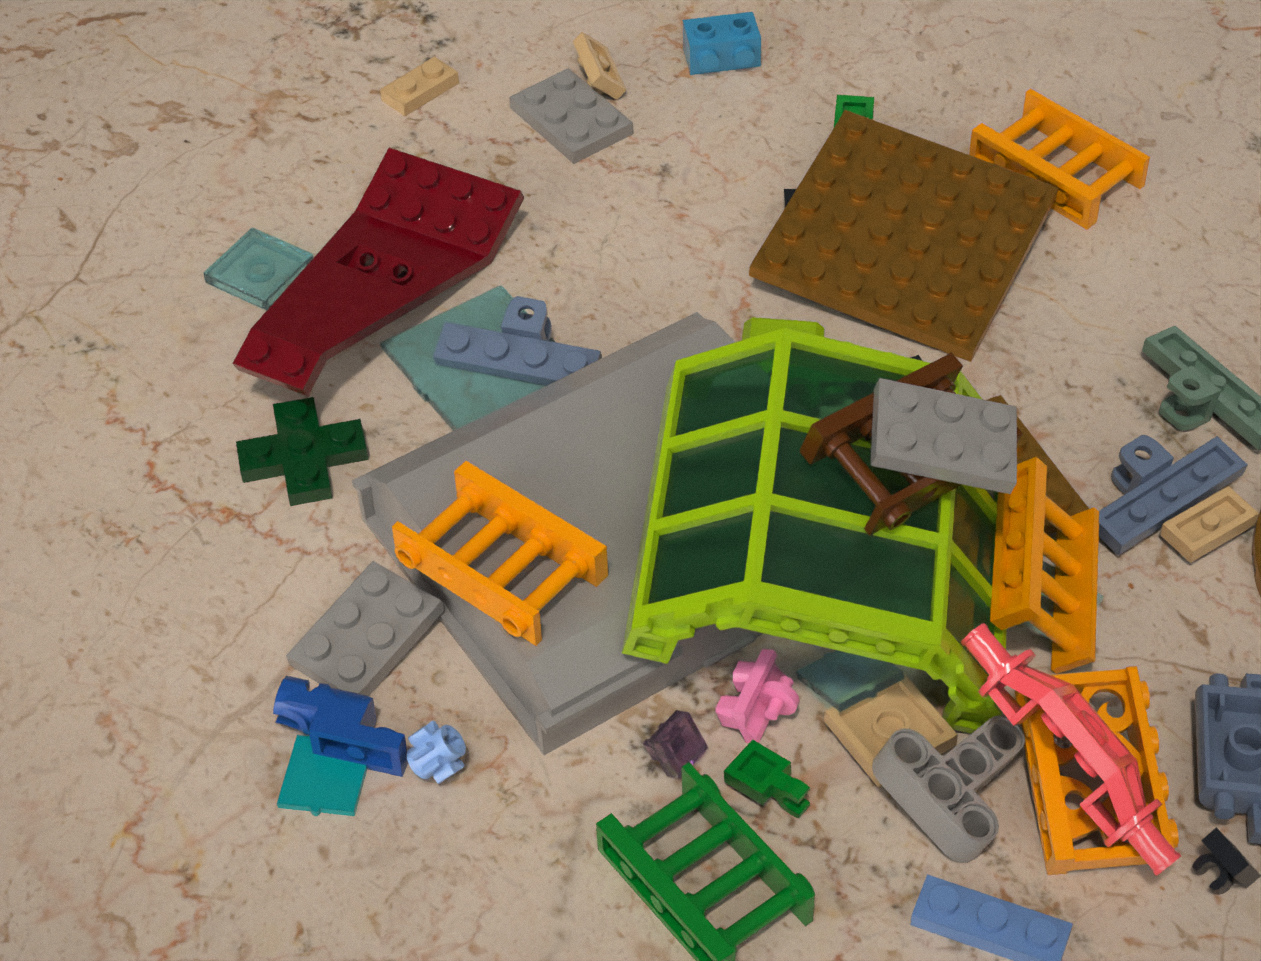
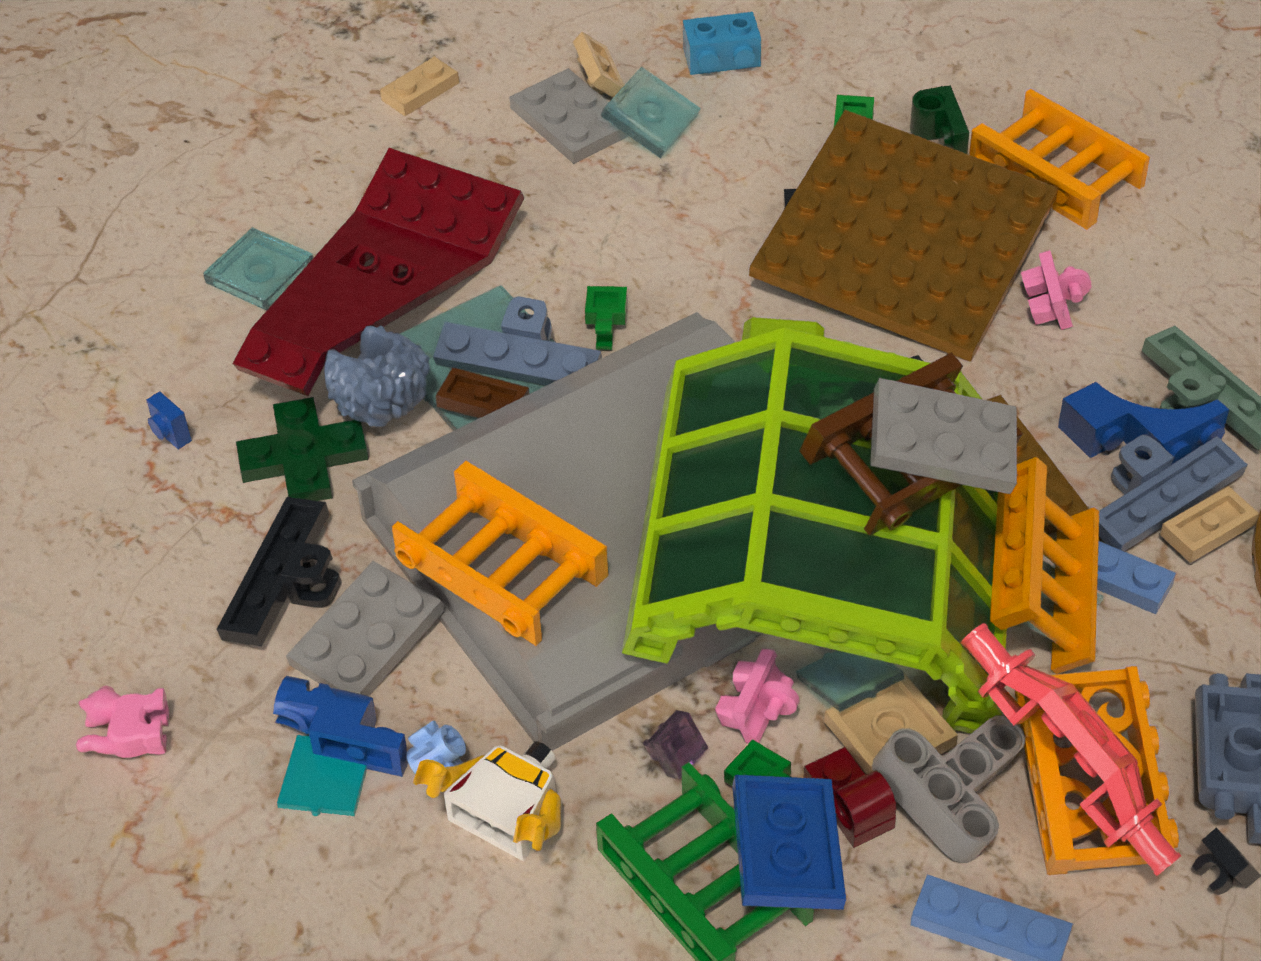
(132, 719): none -> bright pink animal
(168, 420): none -> blue plate
(282, 569): none -> black plate
(382, 381): none -> sand blue hair
(476, 393): none -> reddish brown plate
(500, 796): none -> torso
(605, 308): none -> green plate
(650, 112): none -> clear light blue tile
(788, 842): none -> blue tile
(862, 801): none -> dark red plate
(938, 116): none -> dark green plate
(1070, 285): none -> bright pink hips
(1102, 421): none -> blue arch
(1132, 578): none -> medium blue plate

